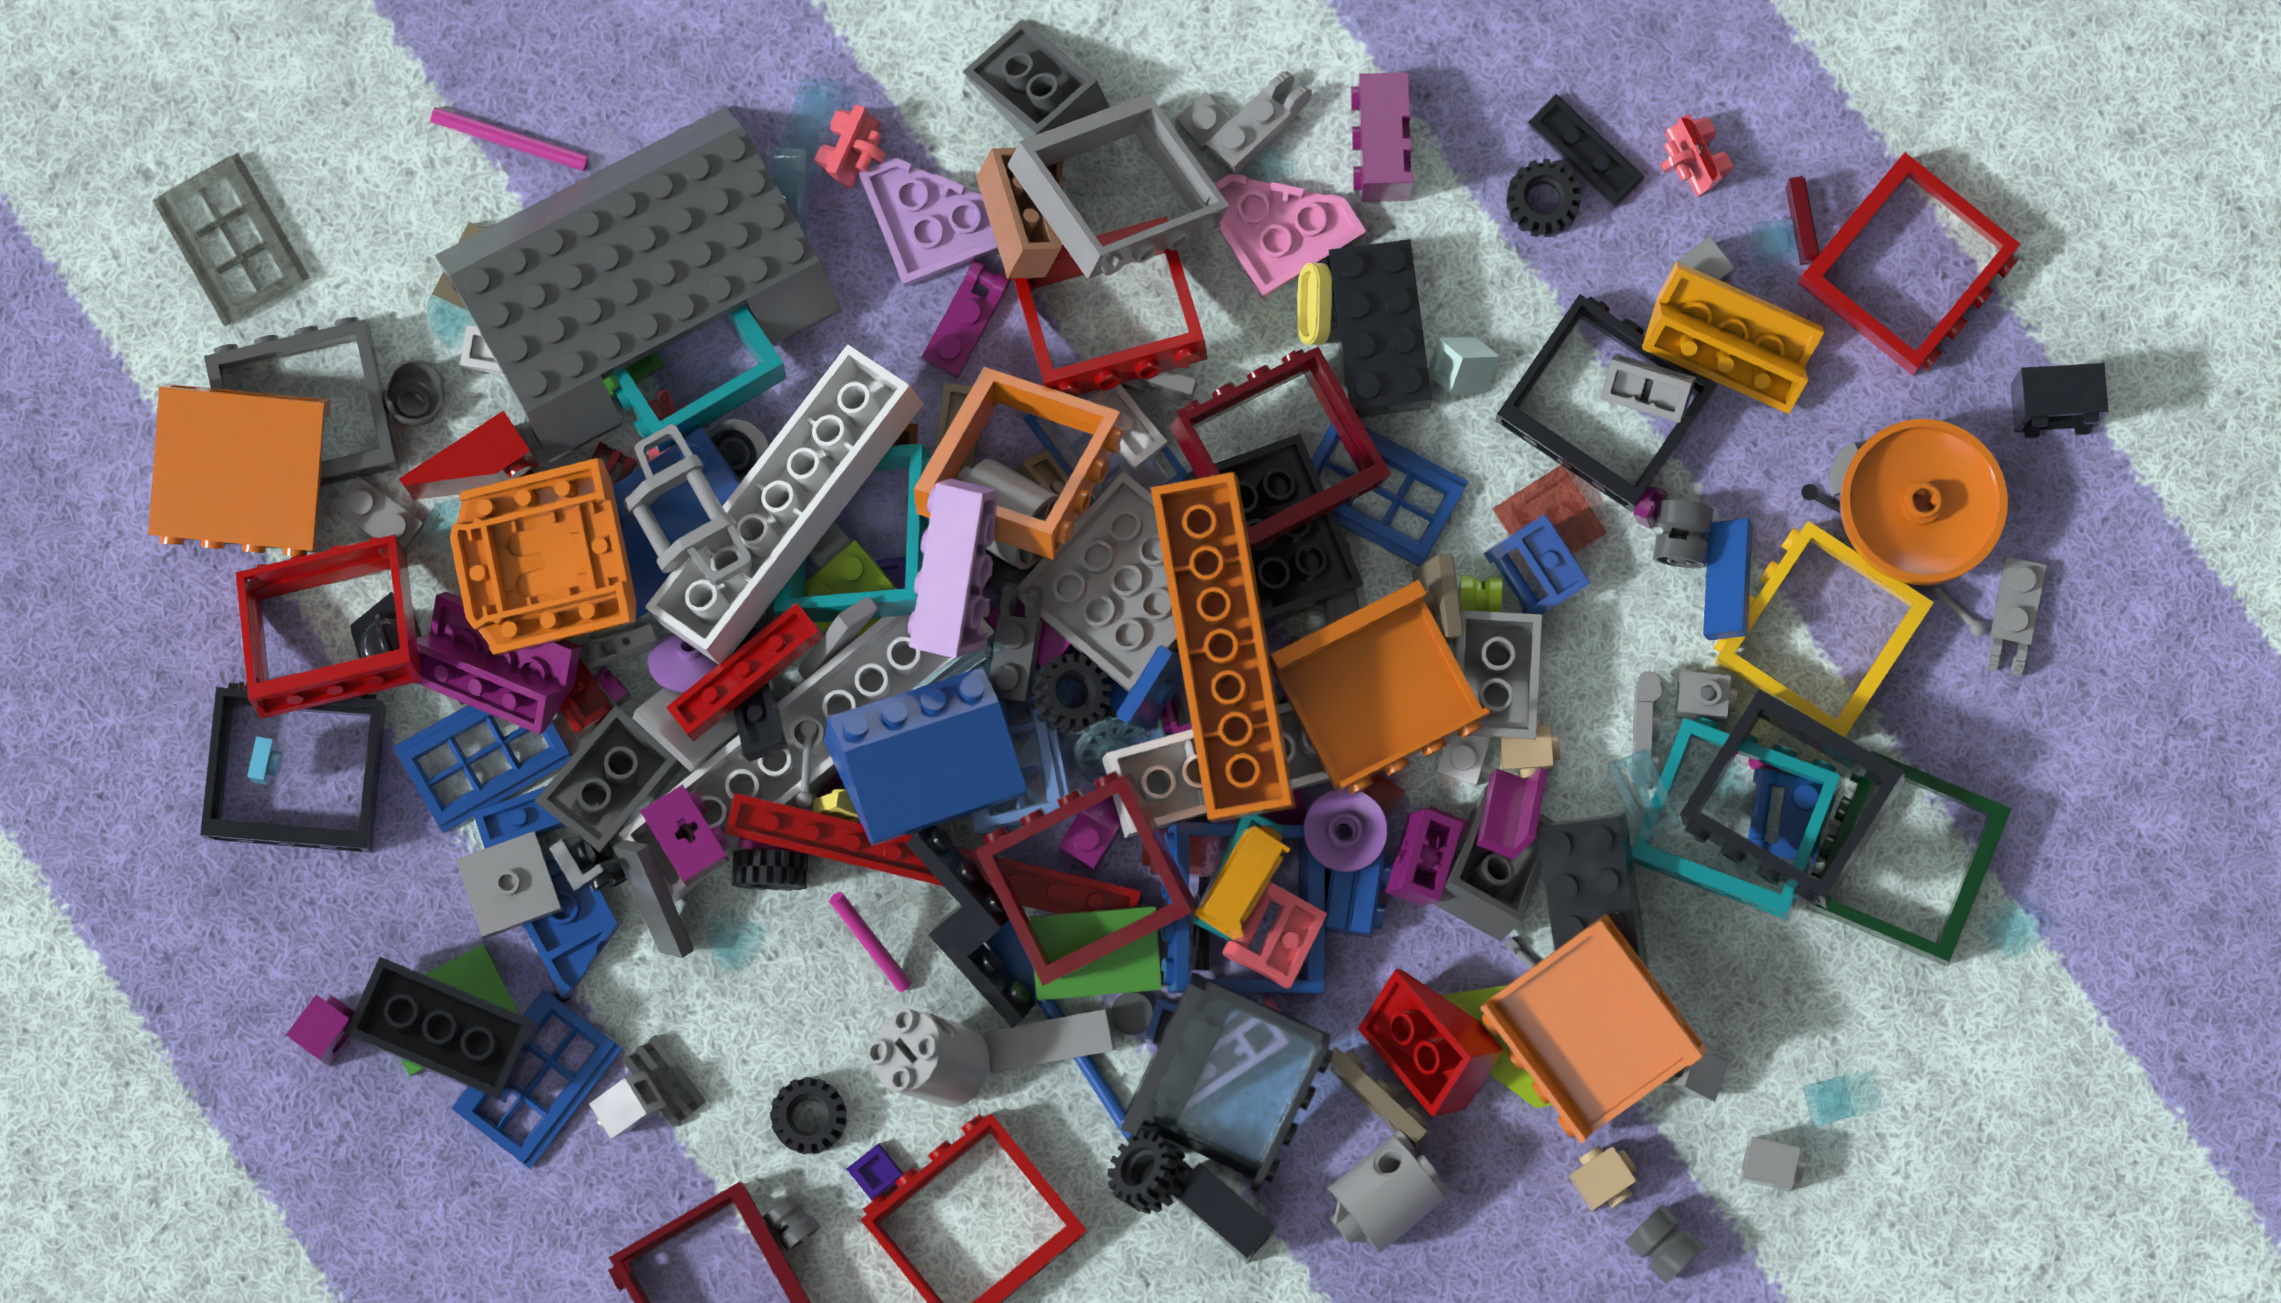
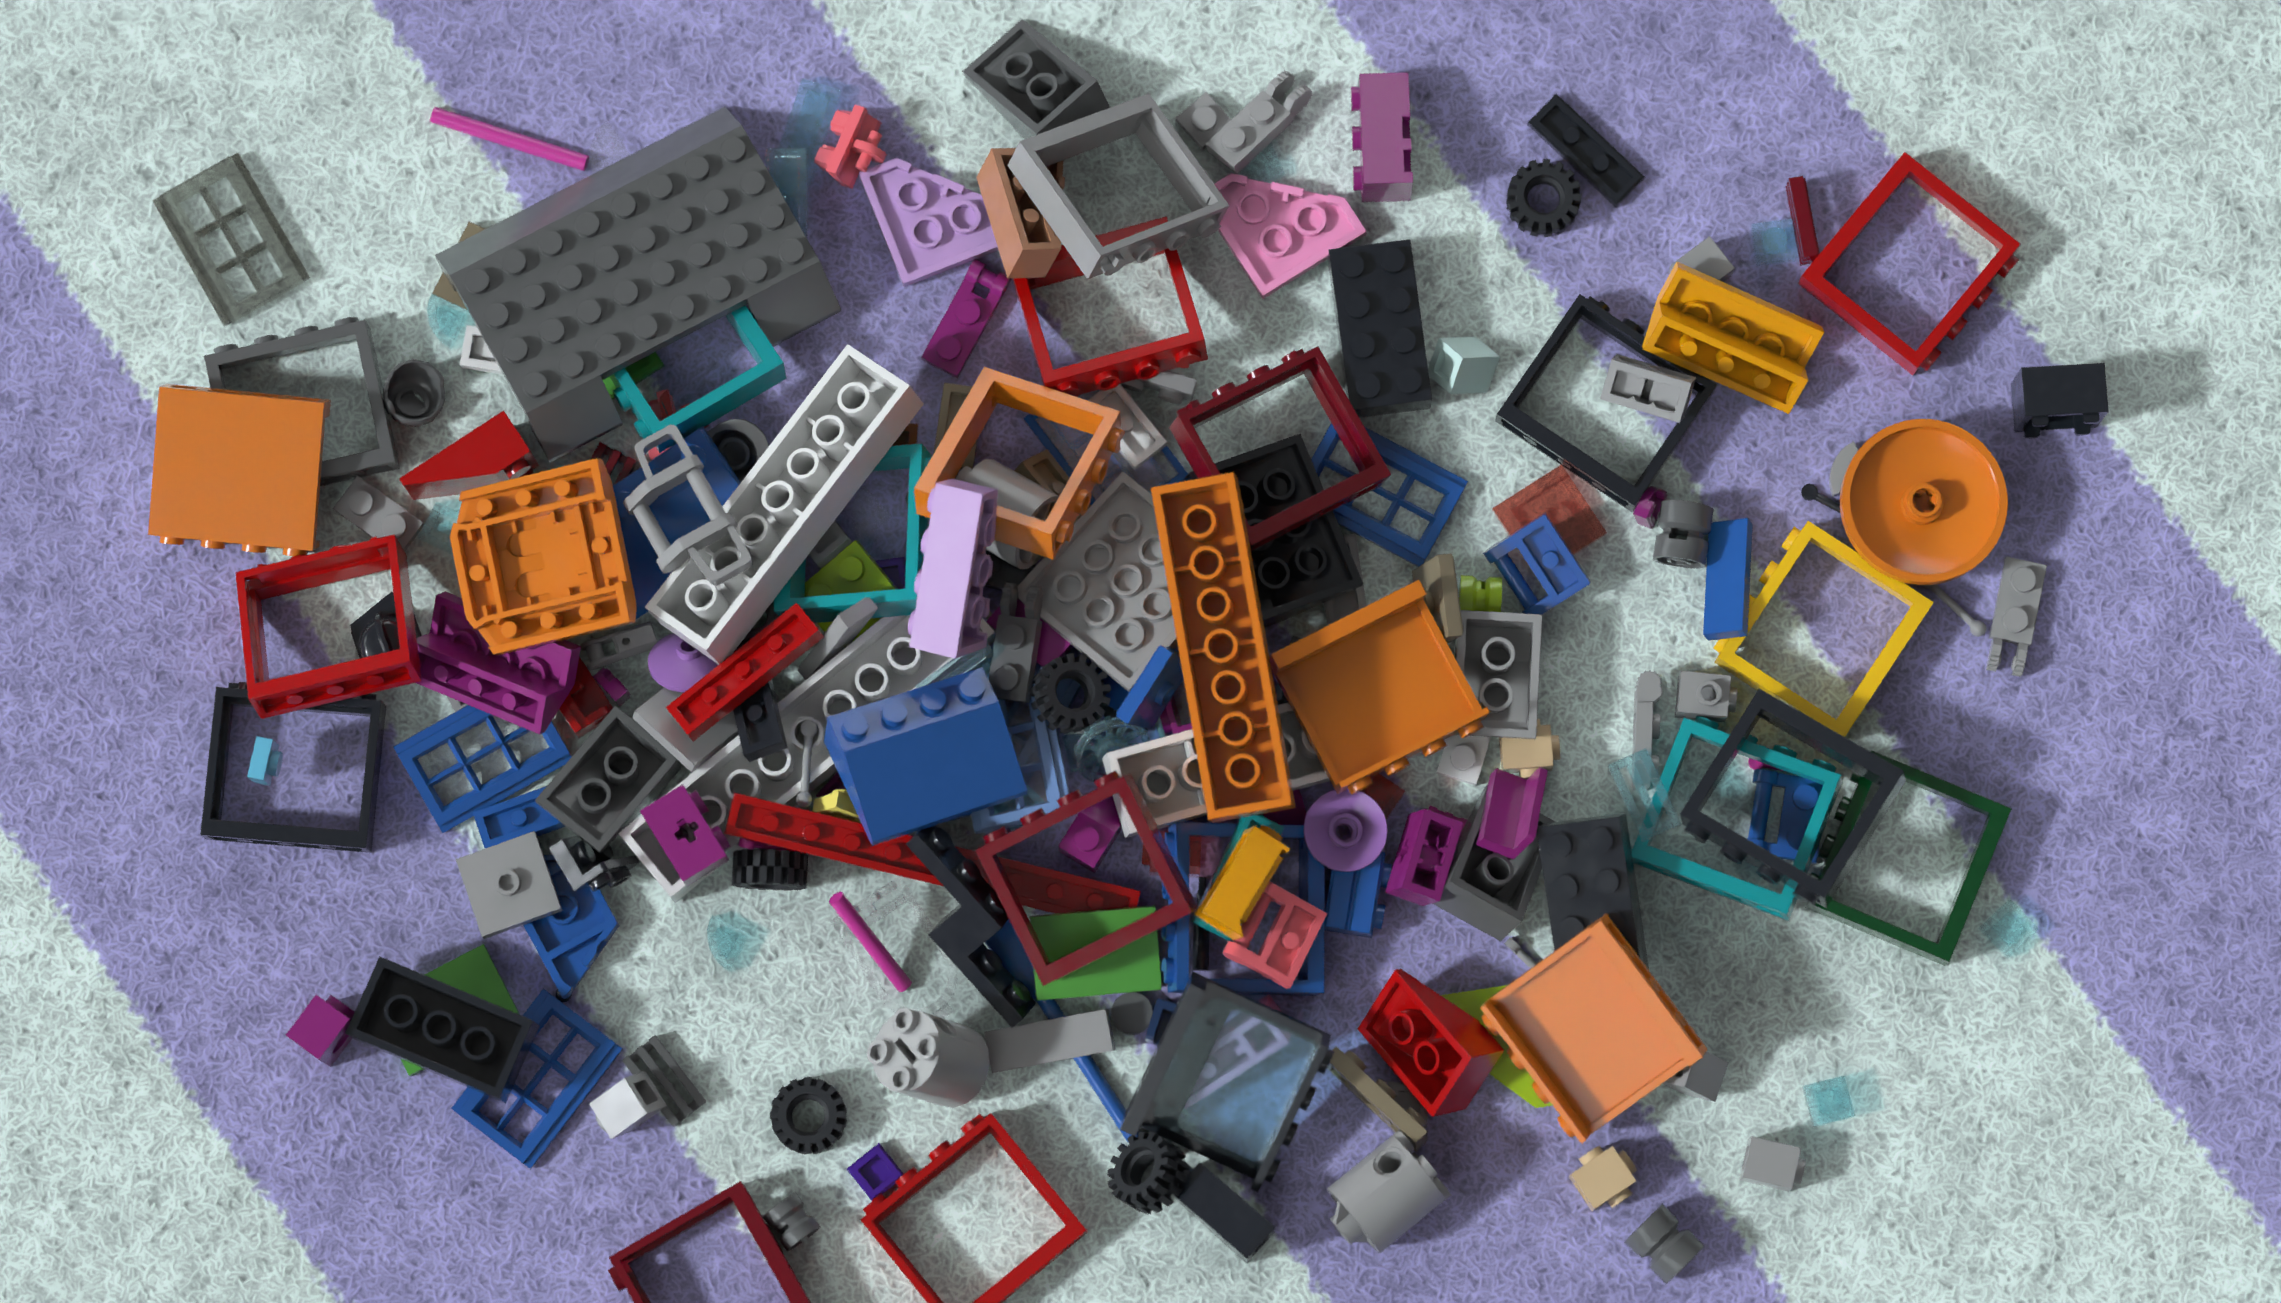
(653, 898): dark grey tile -> none
(1314, 303): light yellow tile -> none
(1691, 156): coral hips -> none

